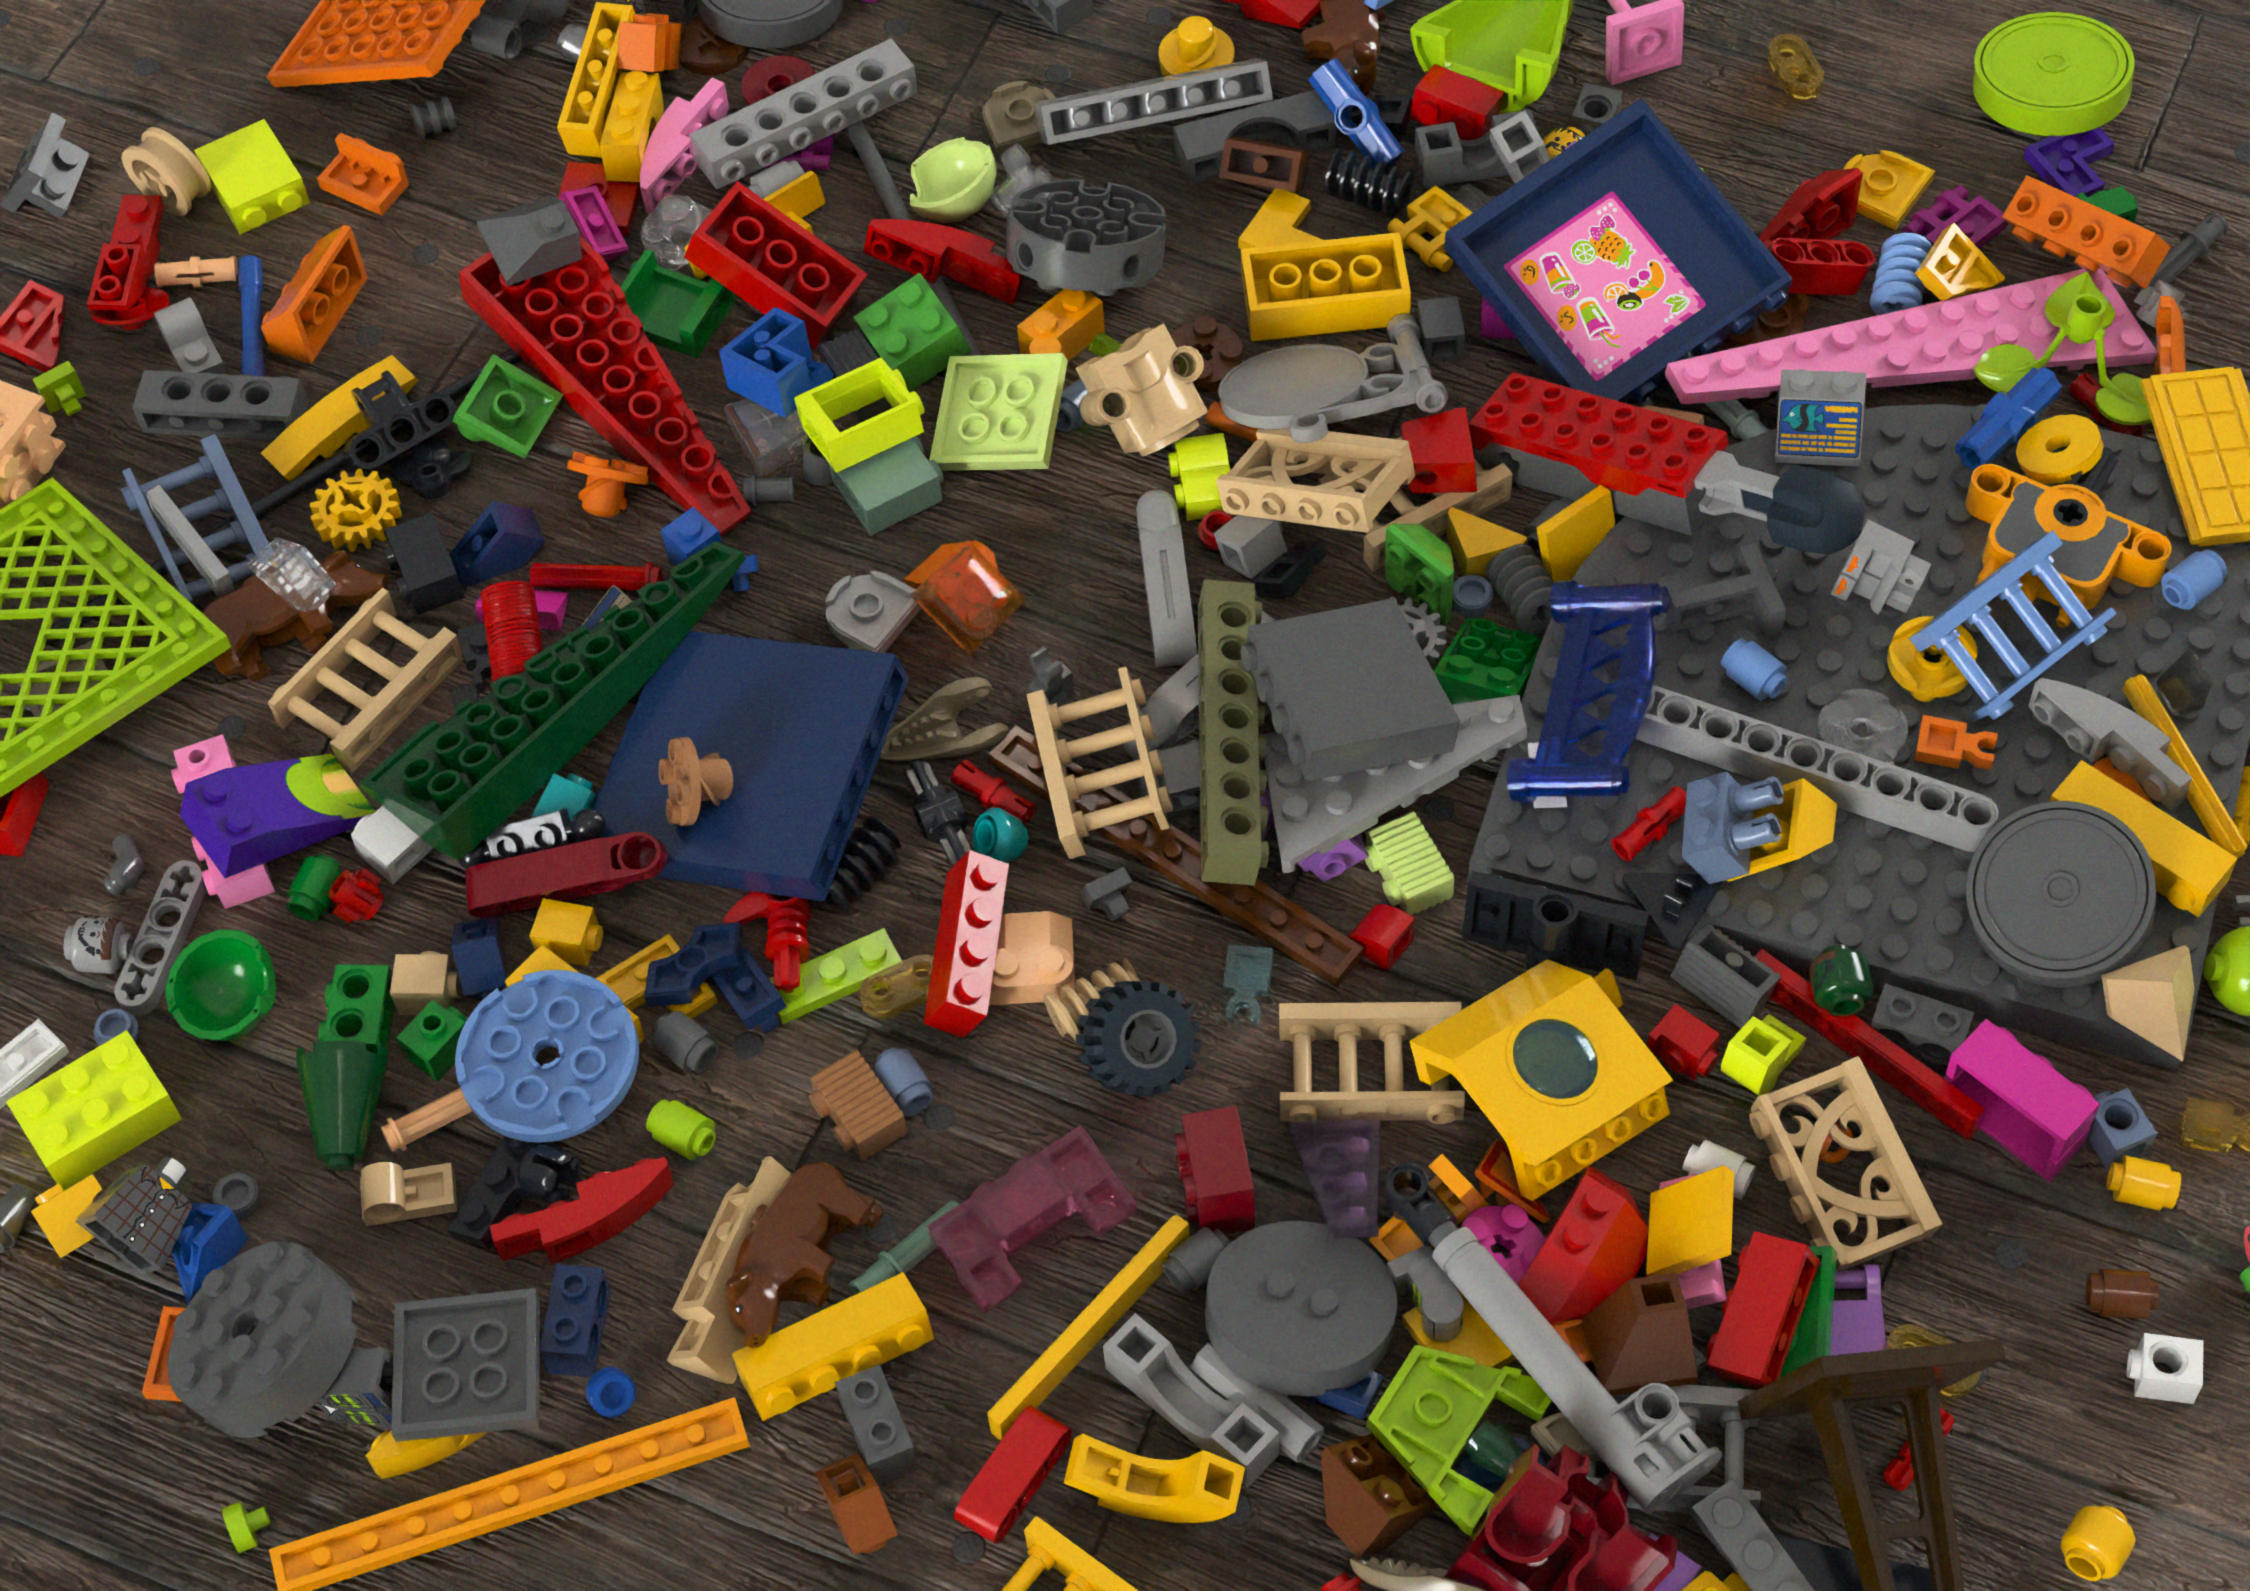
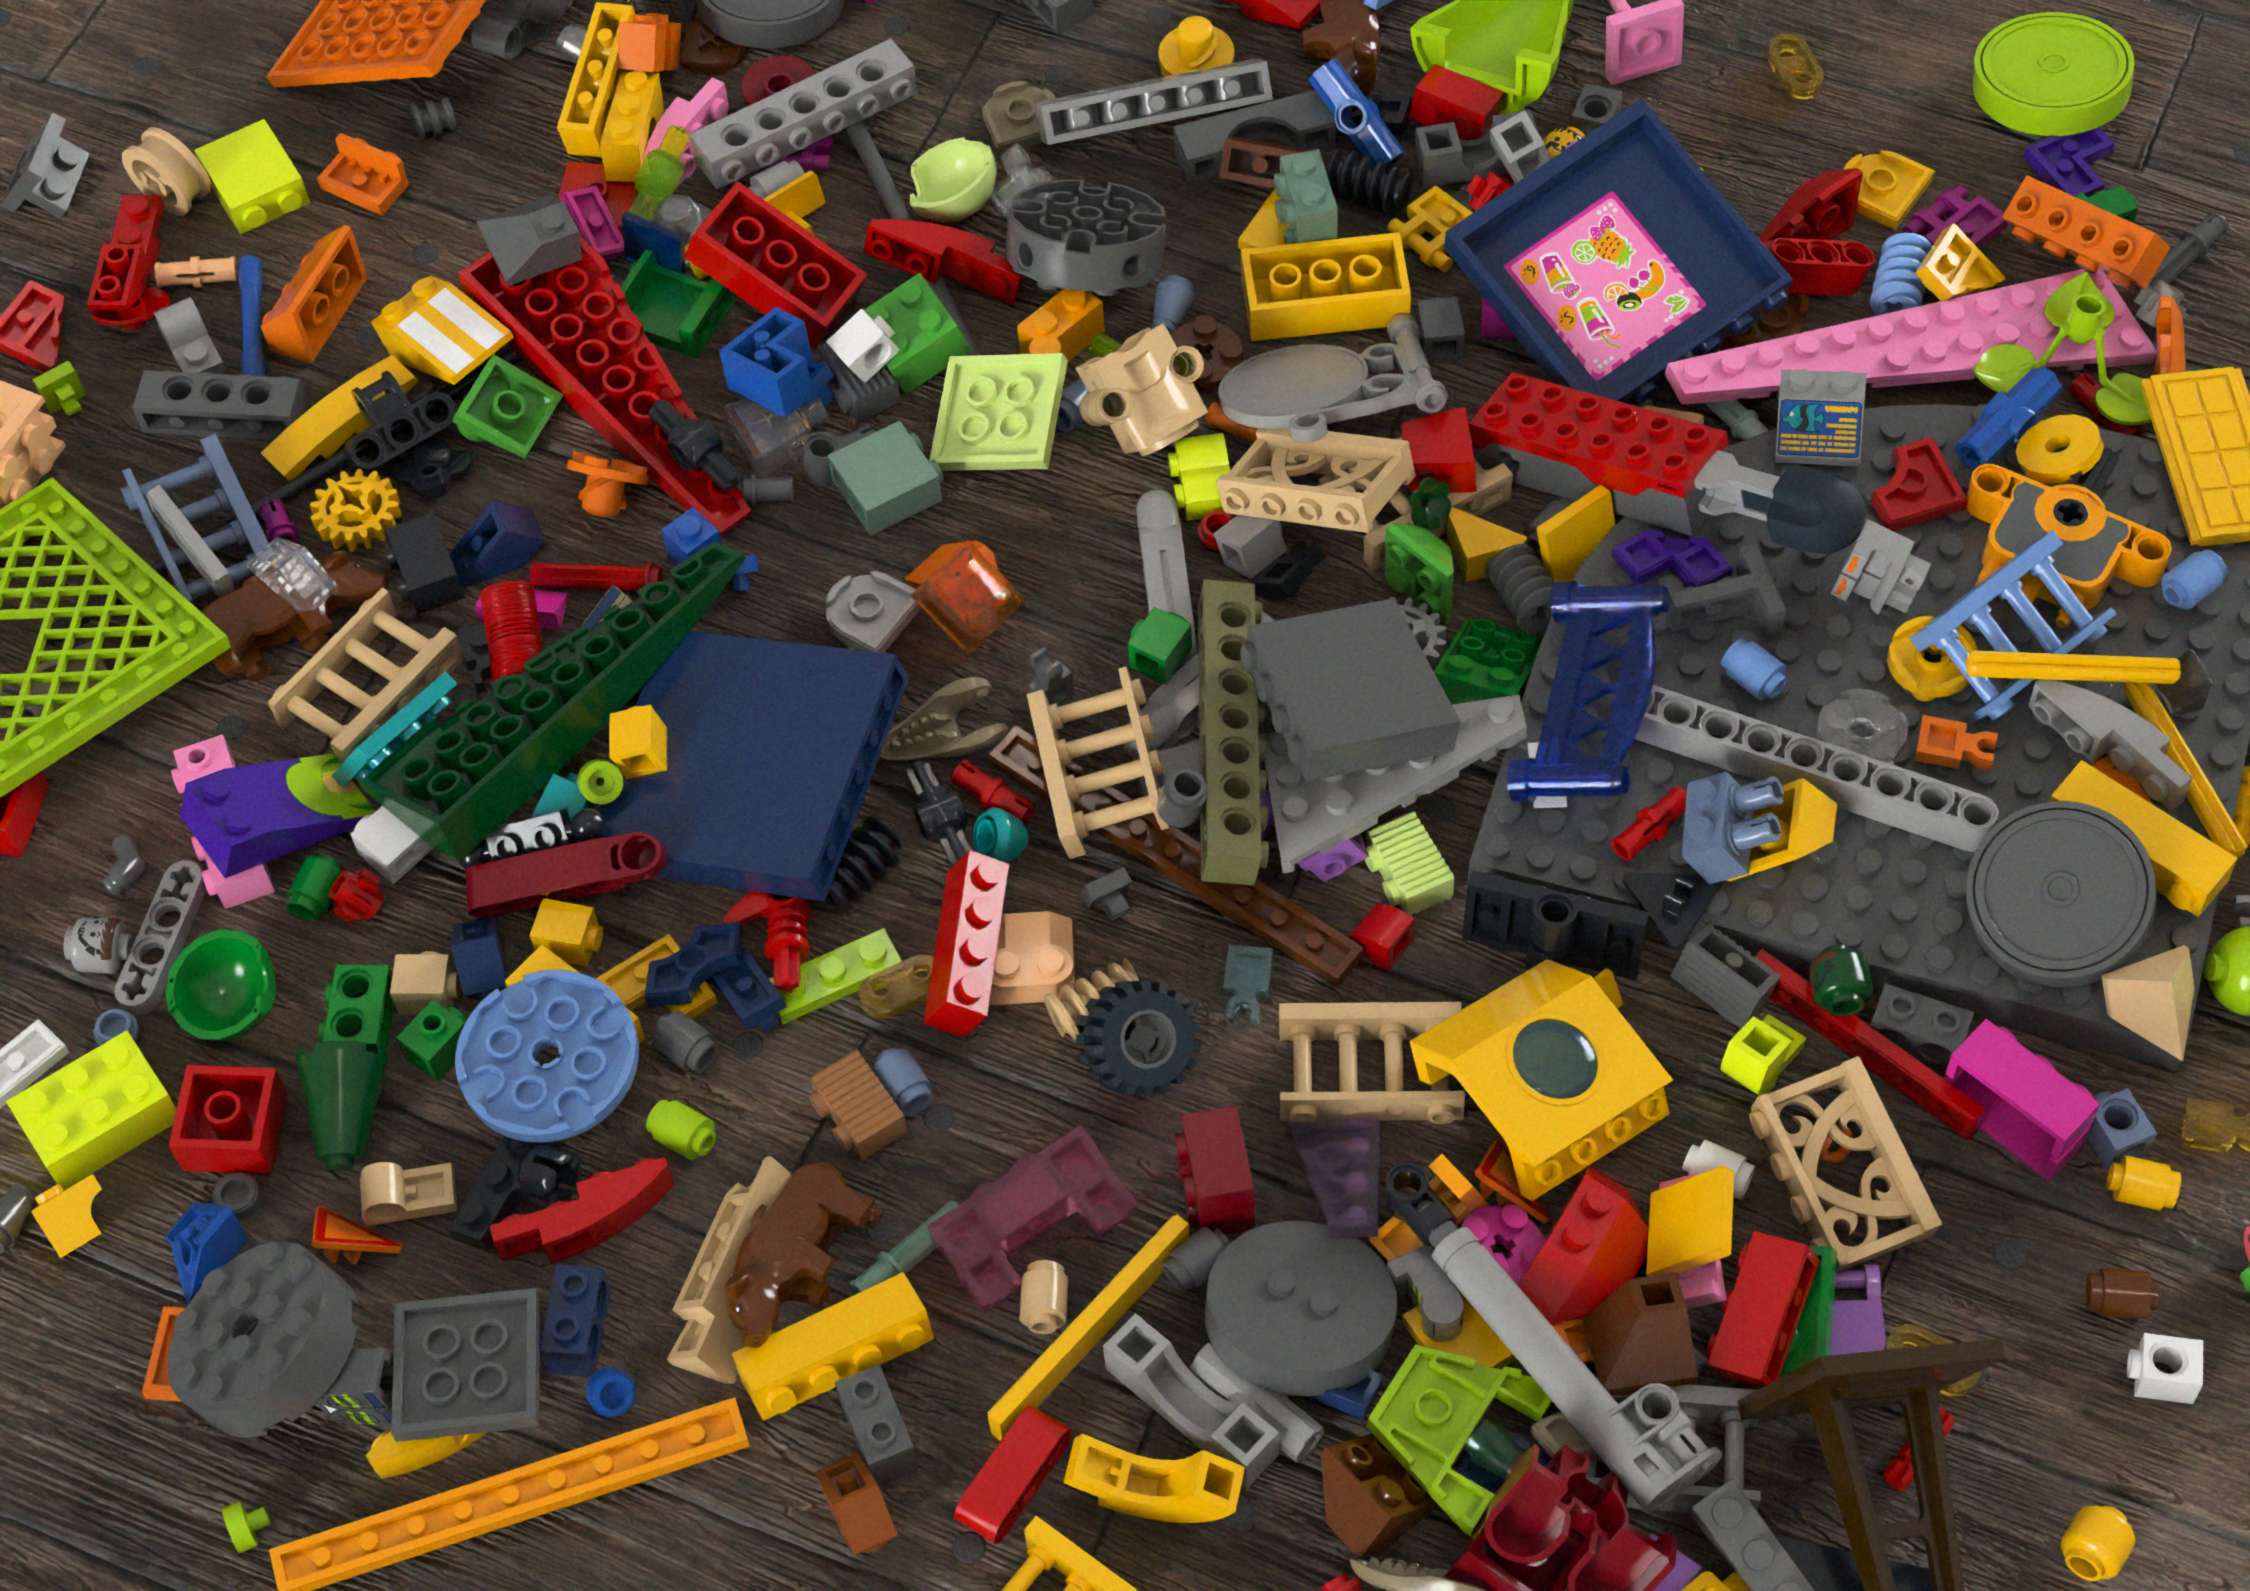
(140, 1215): dark grey torso -> none
(228, 1119): none -> red brick
(277, 522): none -> magenta pin
(336, 1233): none -> orange piece
(396, 731): none -> teal plate
(425, 1120): light nougat axle -> none
(439, 330): none -> yellow slope
(609, 786): none -> lime tile
(638, 741): none -> yellow brick
(645, 234): none -> clear blue piece
(659, 173): none -> clear neon green axle
(692, 780): medium nougat plate -> none
(695, 445): none -> black axle
(849, 393): neon yellow window -> none
(864, 344): none -> white brick
(1044, 1297): none -> tan brick
(1159, 644): none -> green brick
(1172, 301): none -> sand blue cone
(1182, 798): none -> dark grey brick
(1305, 199): none -> sand green brick
(1430, 503): none -> dark green plant
(1472, 595): sand blue tile -> none
(1486, 188): none -> red gear
(1652, 553): none -> dark purple tile
(1685, 1043): red brick -> none
(1919, 489): none -> red tile
(2073, 667): none -> yellow axle

